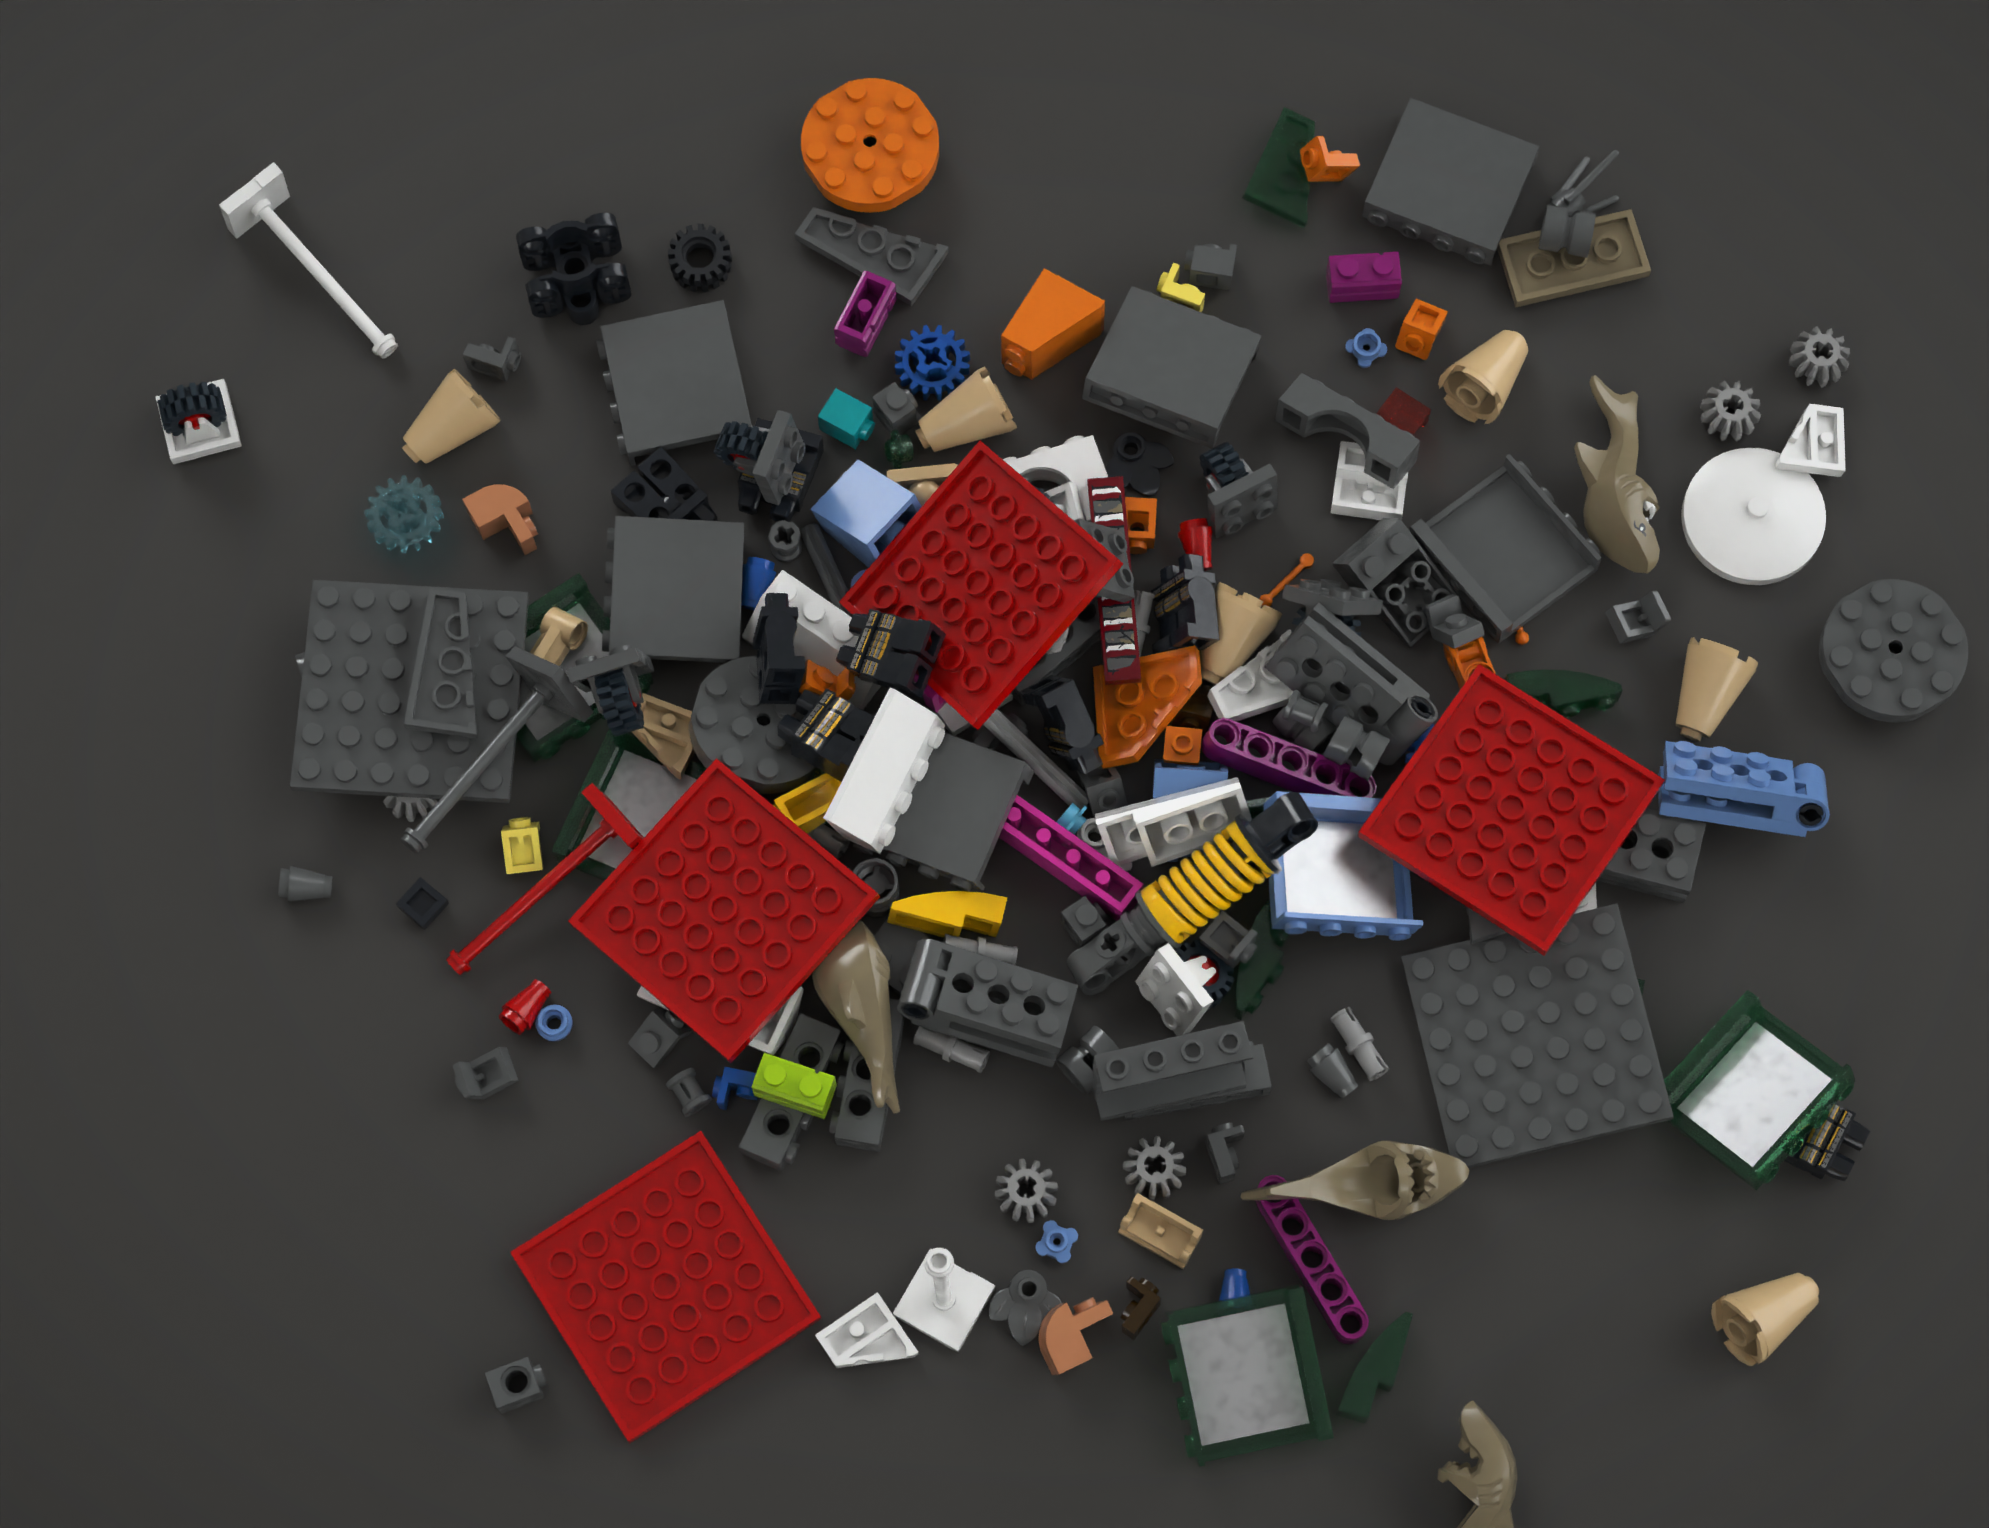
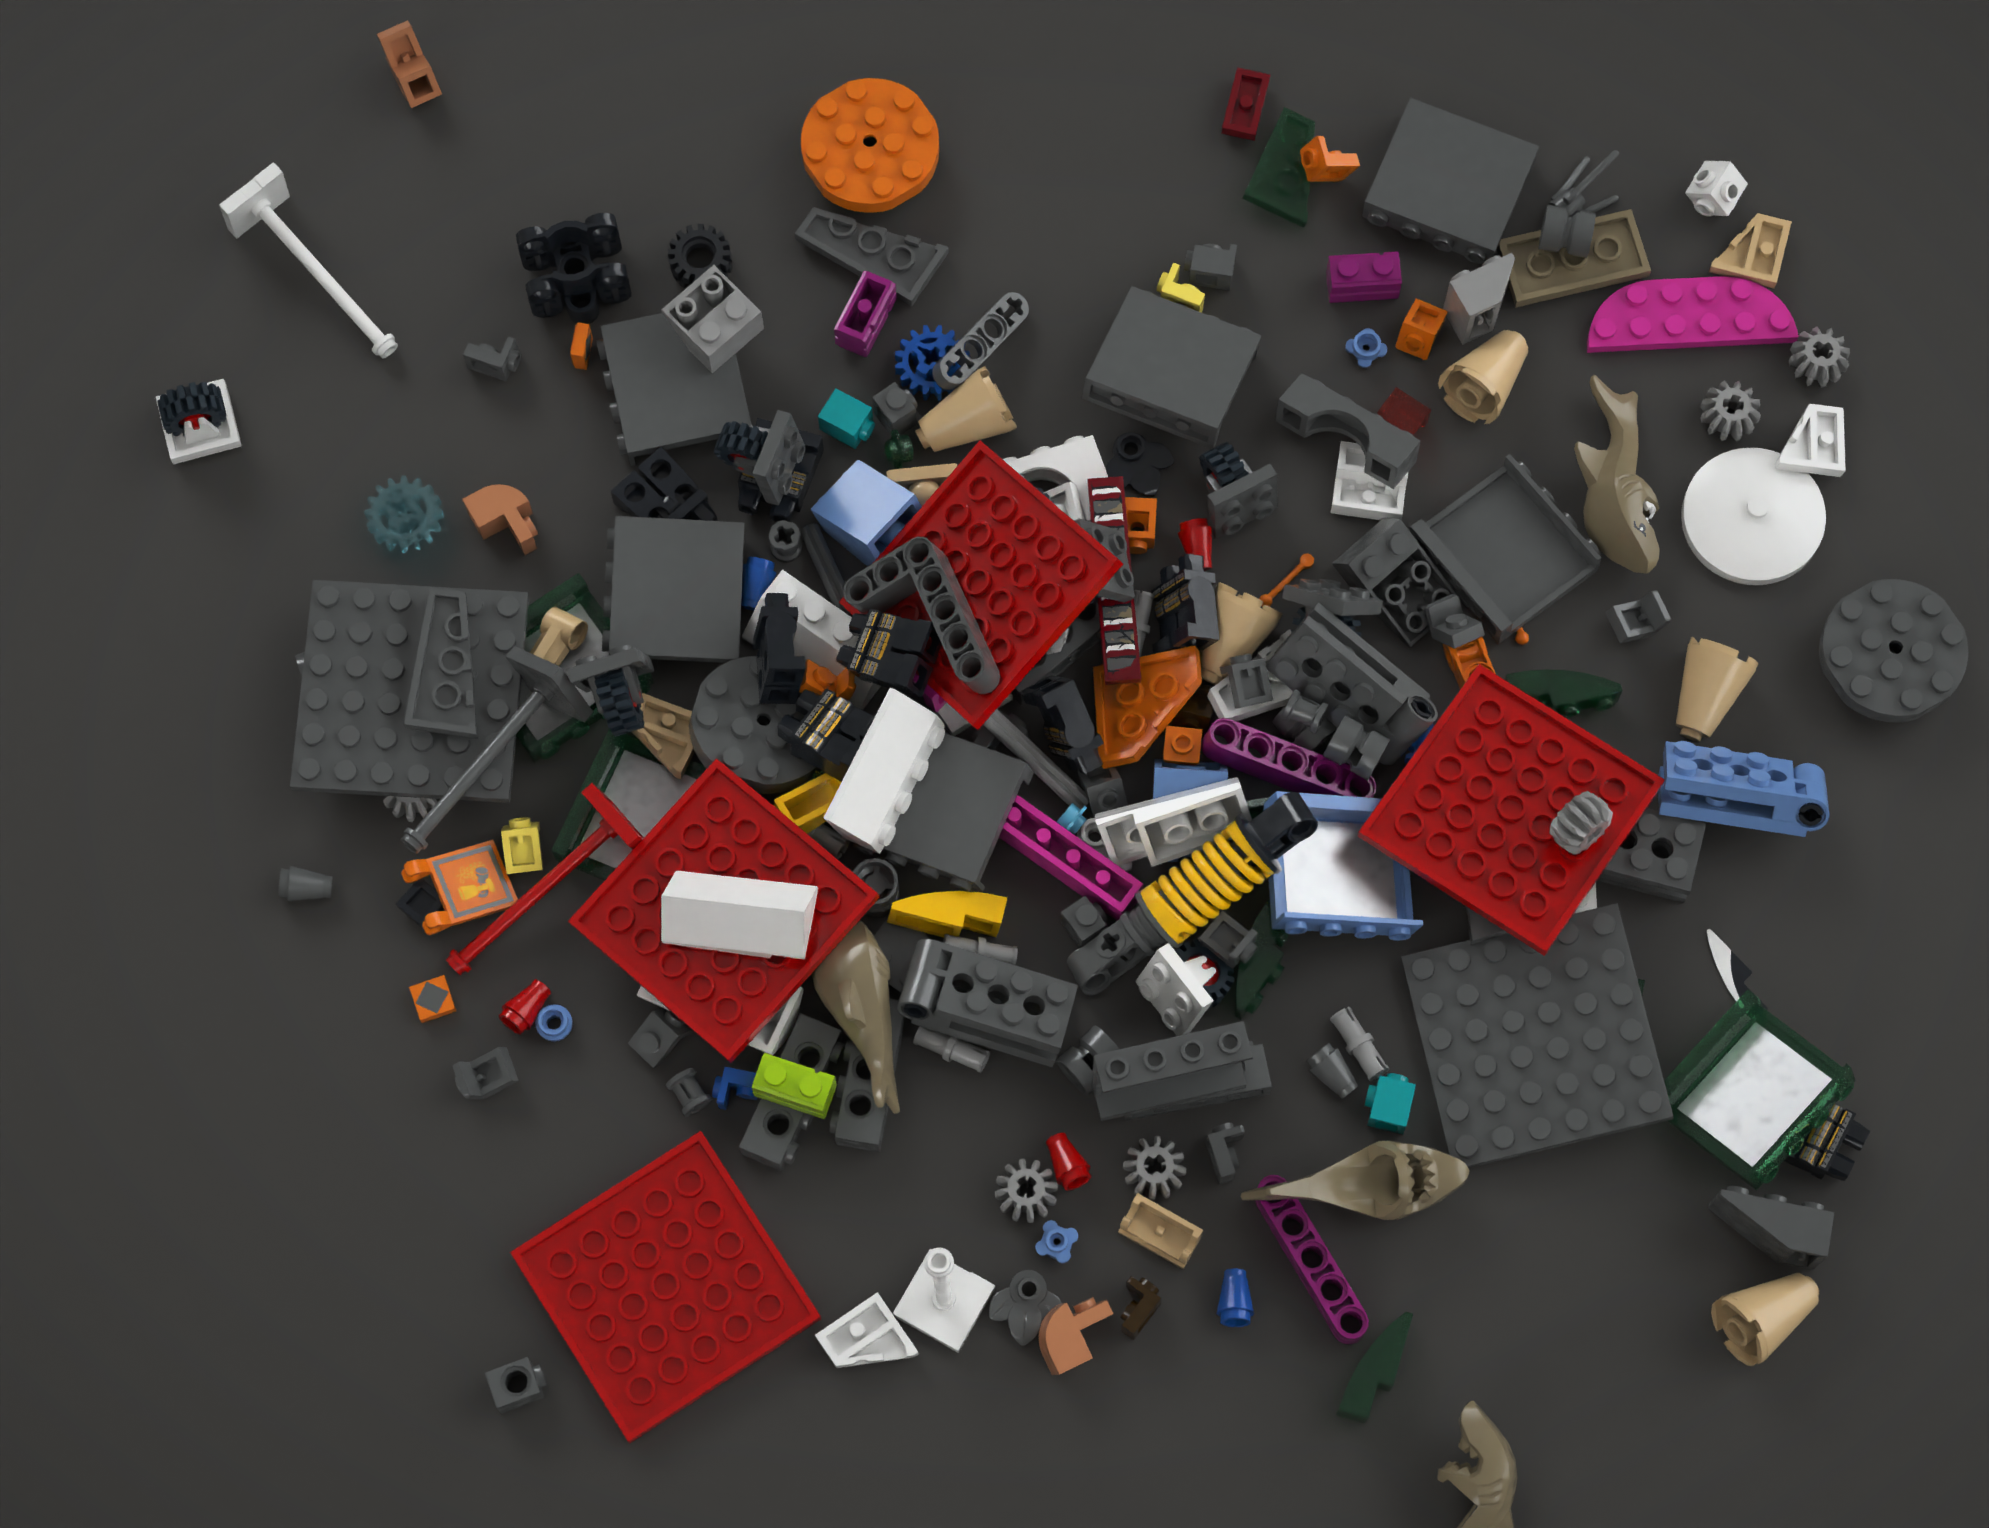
(409, 64): none -> nougat brick
(432, 999): none -> tile
(448, 420): tan cone -> none
(467, 882): none -> orange flag
(581, 346): none -> orange tile
(713, 318): none -> light grey slope
(737, 915): none -> white slope
(925, 577): none -> dark grey beam
(980, 340): none -> dark grey beam
(1050, 325): orange slope -> none
(1068, 1164): none -> red cone
(1245, 104): none -> dark red plate
(1247, 1374): flat silver panel -> none
(1248, 680): none -> dark grey bracket
(1390, 1102): none -> teal brick
(1477, 296): none -> light grey slope
(1581, 822): none -> light grey gear
(1690, 316): none -> dark pink plate
(1716, 188): none -> white brick
(1730, 967): none -> white sticker
(1756, 251): none -> tan wing
(1779, 1229): none -> dark grey slope

